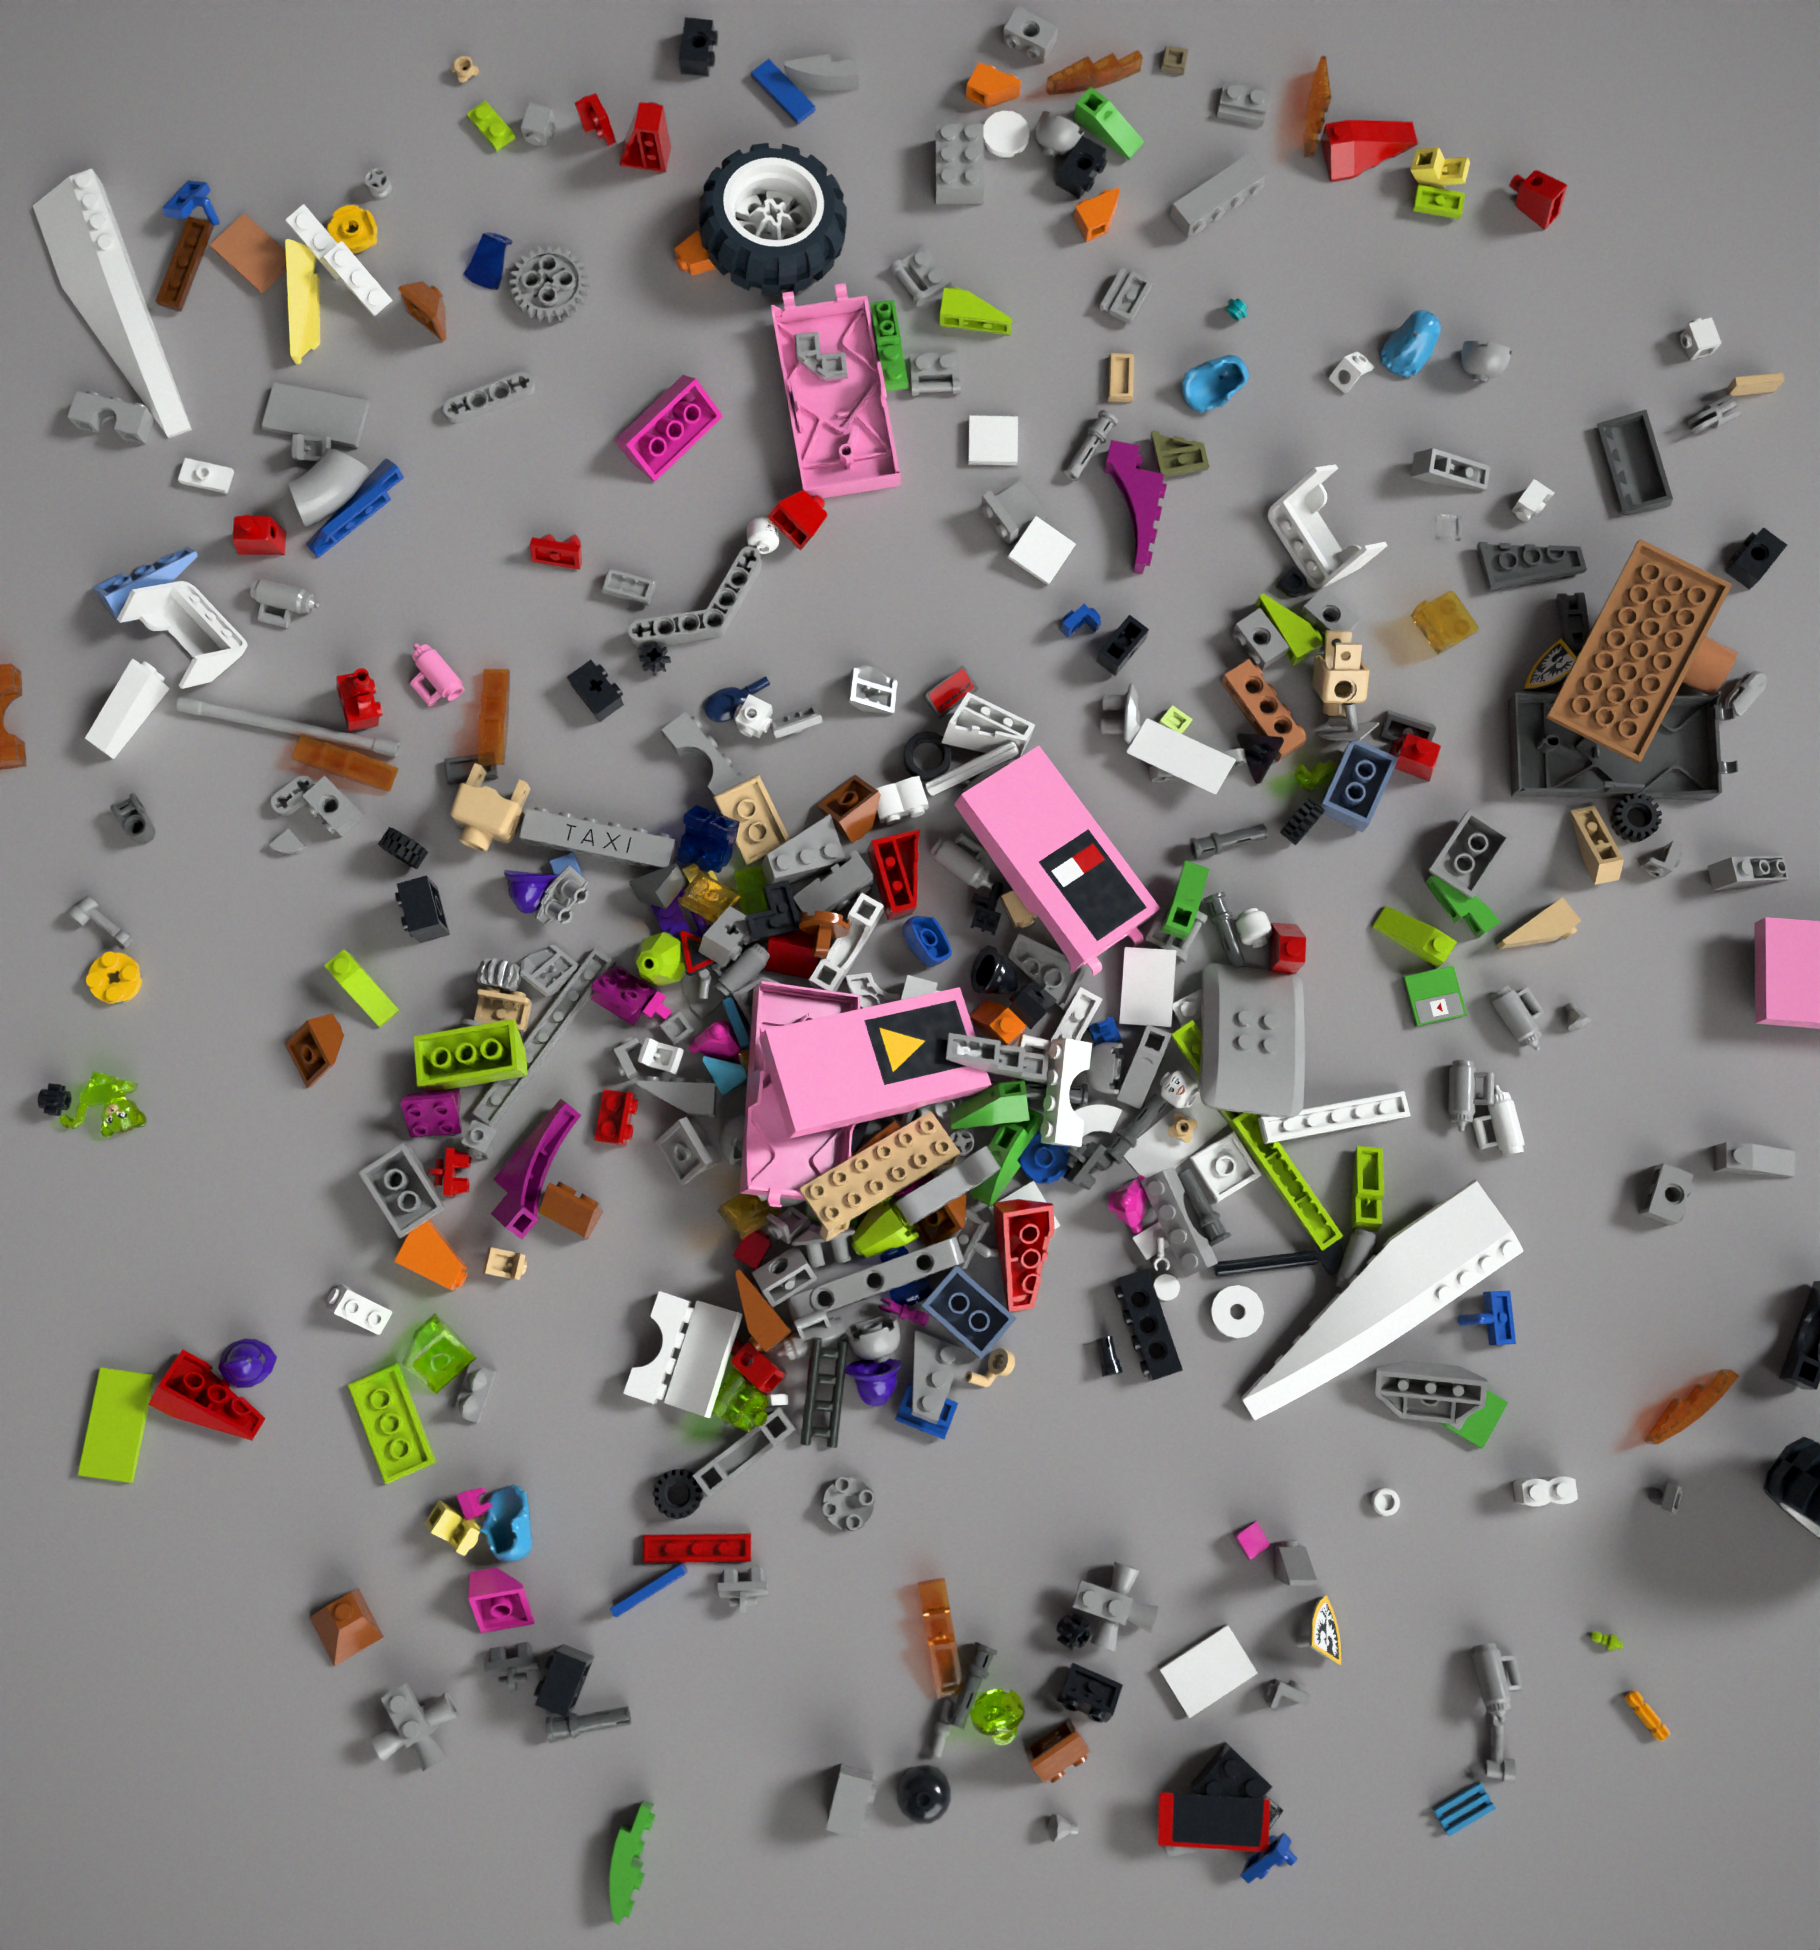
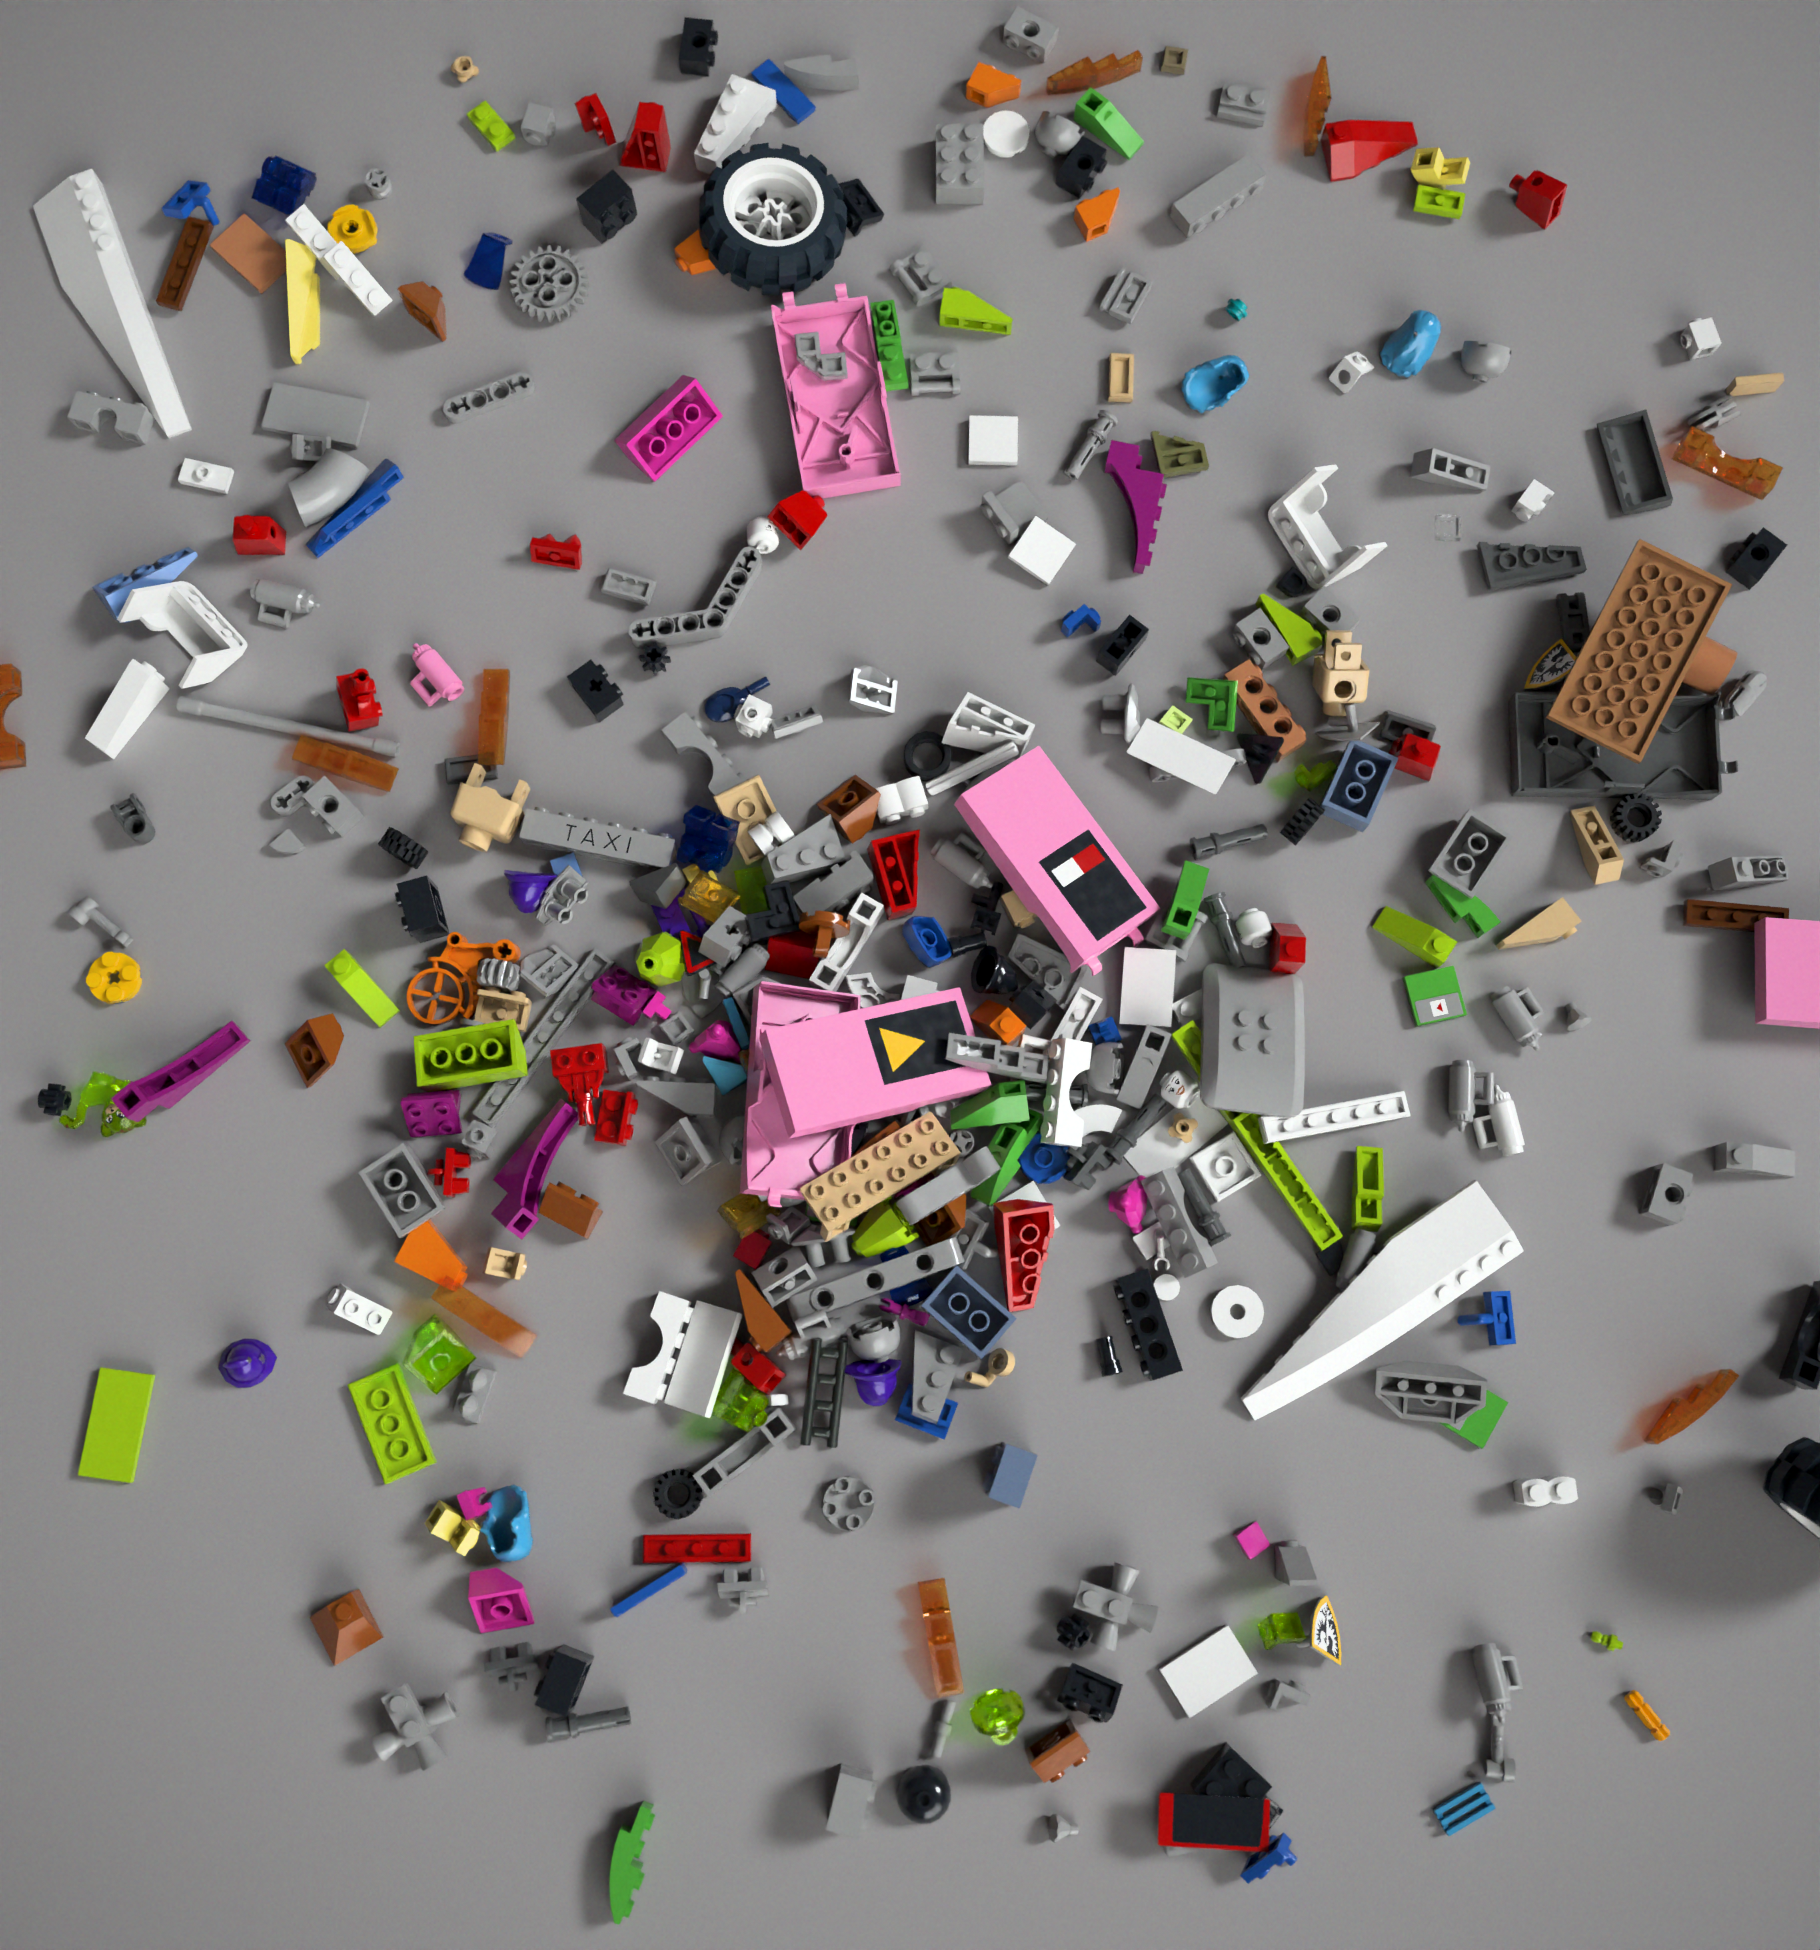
(180, 1077): none -> magenta arch
(199, 1397): red wedge -> none
(283, 185): none -> clear blue hips
(465, 958): none -> orange piece
(484, 1316): none -> clear orange slope
(578, 1072): none -> red brick
(607, 206): none -> black brick
(735, 118): none -> white wedge
(771, 834): none -> white wheel
(860, 206): none -> black bracket
(950, 692): red slope -> none
(961, 945): none -> black pin
(976, 1672): dark grey pin -> none
(1010, 1474): none -> sand blue brick
(1220, 696): none -> bright green tile
(1266, 1263): black axle -> none
(1281, 1629): none -> clear neon green bracket
(1385, 1501): white tile -> none
(1444, 621): clear yellow bracket -> none
(1702, 454): none -> clear orange arch
(1728, 915): none -> reddish brown plate

